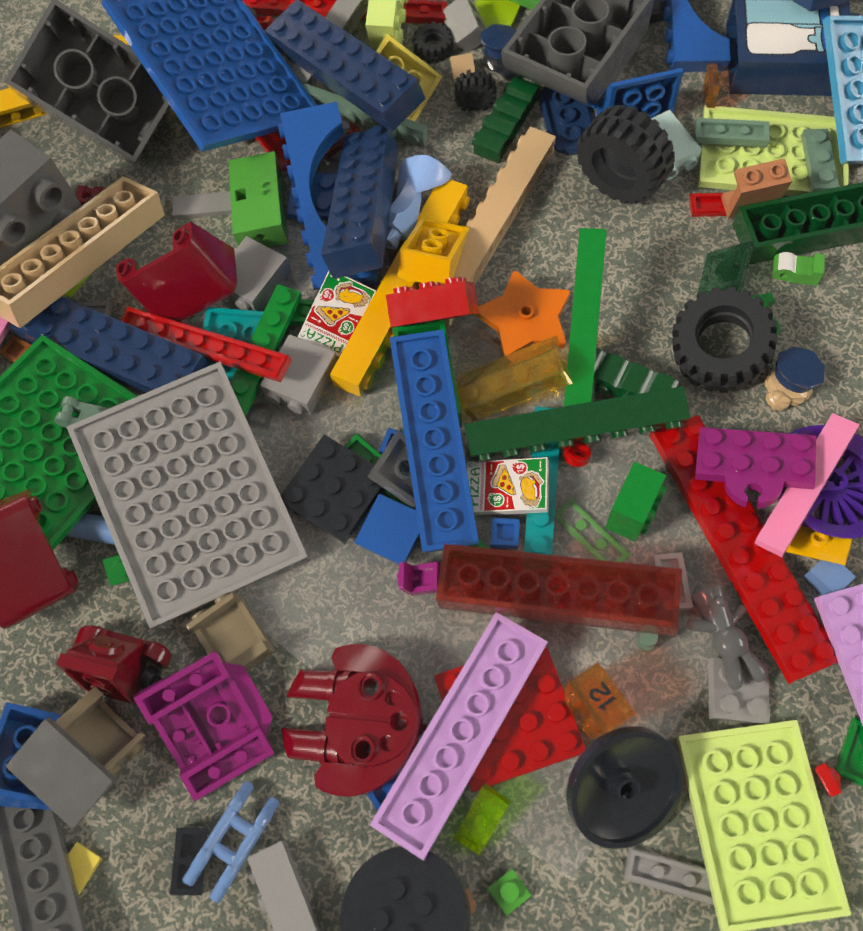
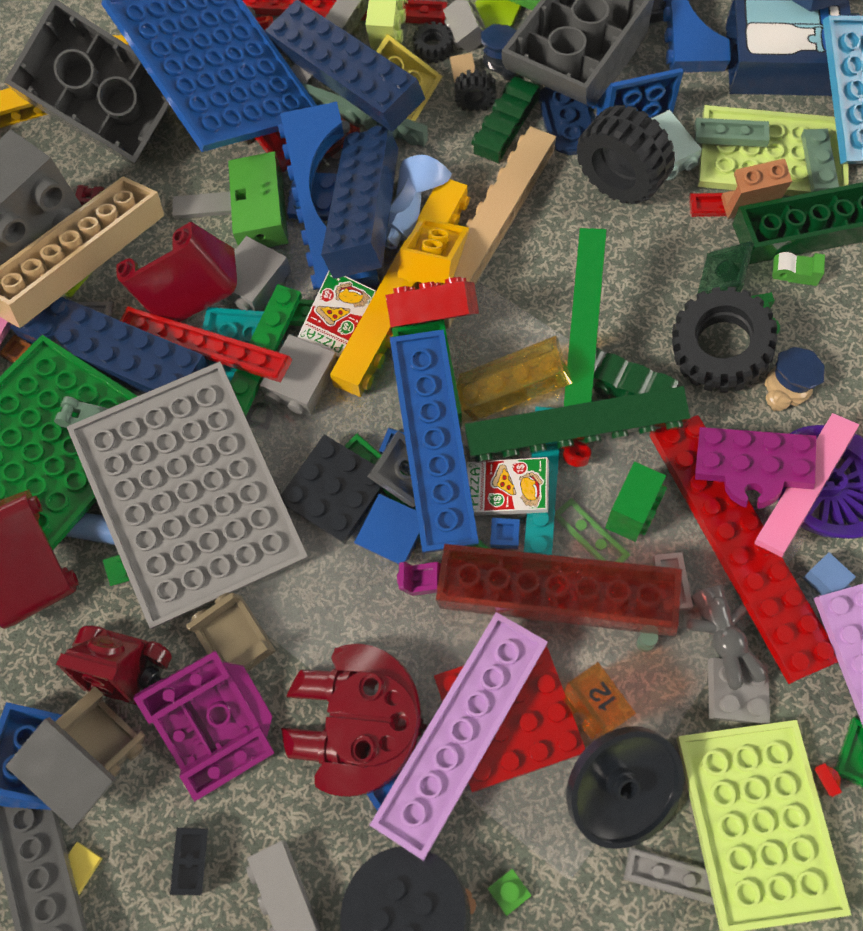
(214, 847): medium blue piece -> none
(482, 819): clear neon green plate -> none
(525, 314): orange plate -> none
(711, 85): clear orange tile -> none
(820, 546): yellow plate -> none

